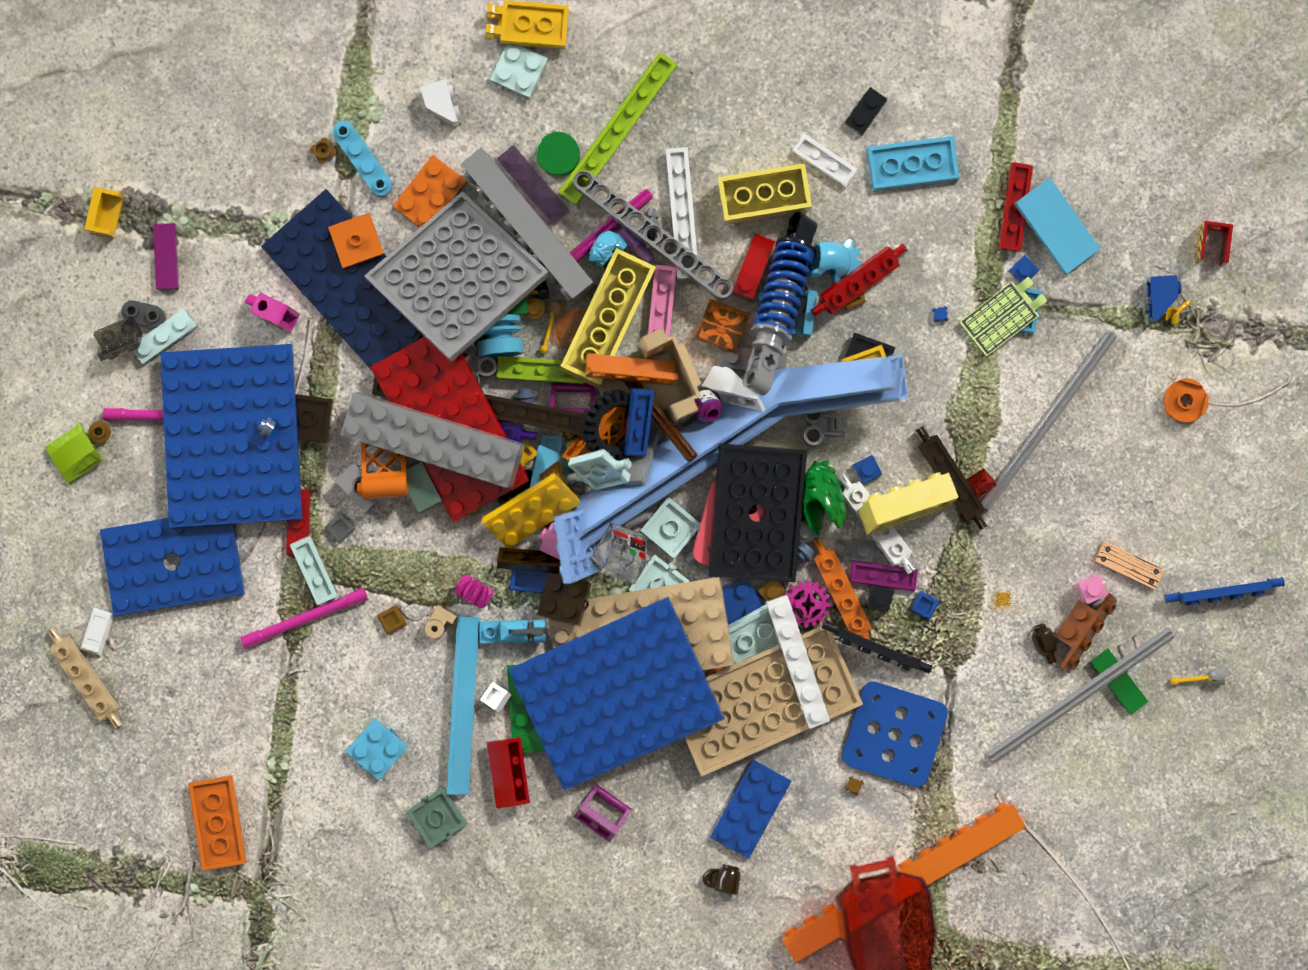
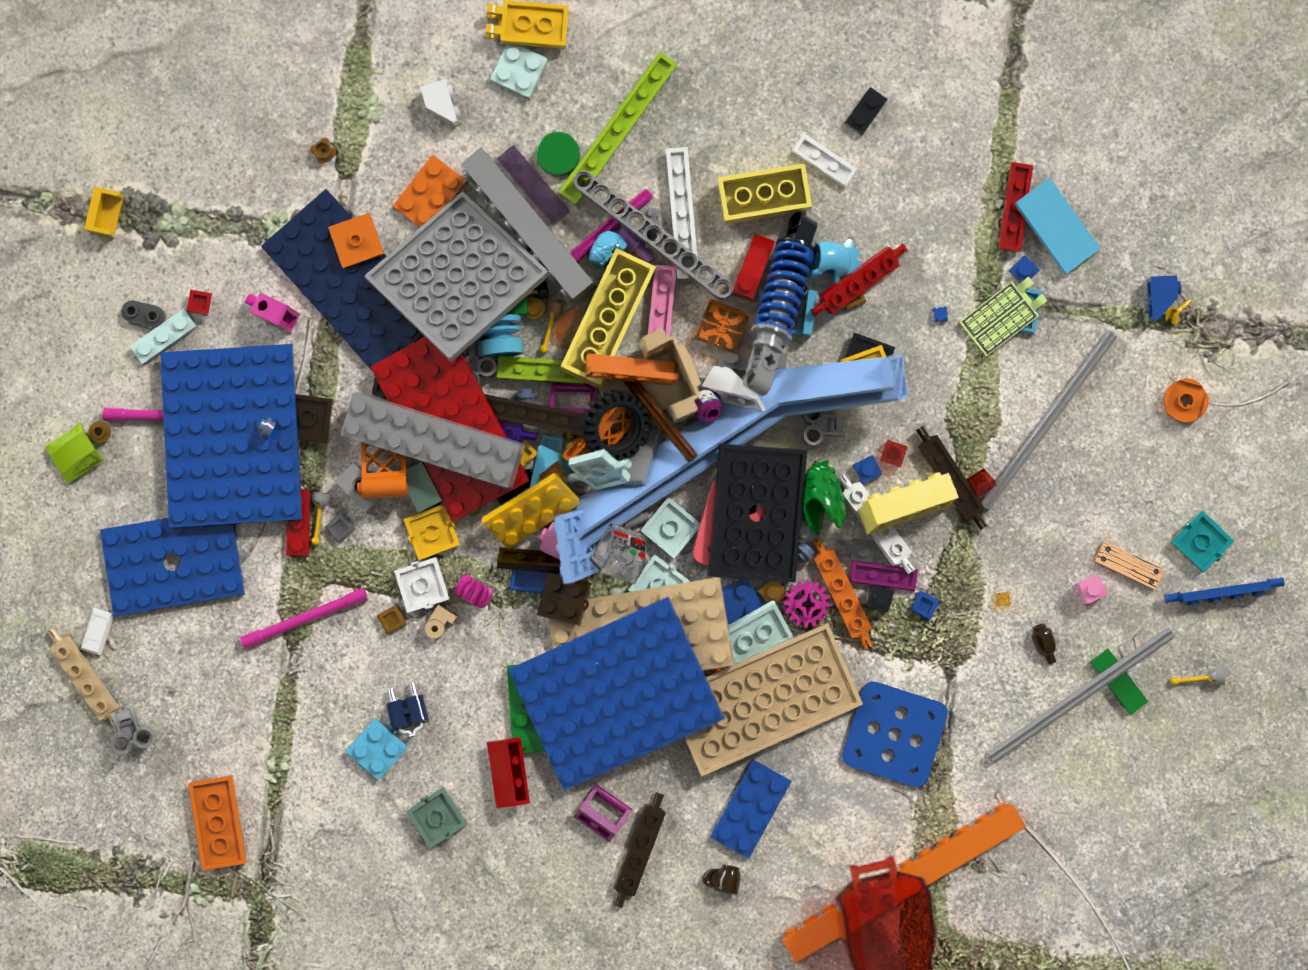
(118, 338): clear smoke bracket -> none
(128, 728): none -> light grey piece
(166, 256): magenta tile -> none
(199, 302): none -> red plate
(313, 570): light aqua plate -> none
(320, 500): none -> hinge
(362, 158): medium azure plate -> none
(407, 711): none -> dark blue piece
(422, 585): none -> white plate
(431, 532): none -> yellow plate
(463, 705): medium azure tile -> none
(495, 697): white plate -> none
(512, 631): medium azure plate -> none
(638, 422): blue tile -> none
(639, 850): none -> dark brown plate
(797, 661): white plate -> none
(854, 785): pearl gold piece -> none
(884, 653): black plate -> none
(893, 453): none -> clear red plate
(913, 163): medium azure tile -> none
(1081, 628): dark orange bracket -> none
(1202, 541): none -> teal plate
(1227, 230): red piece -> none

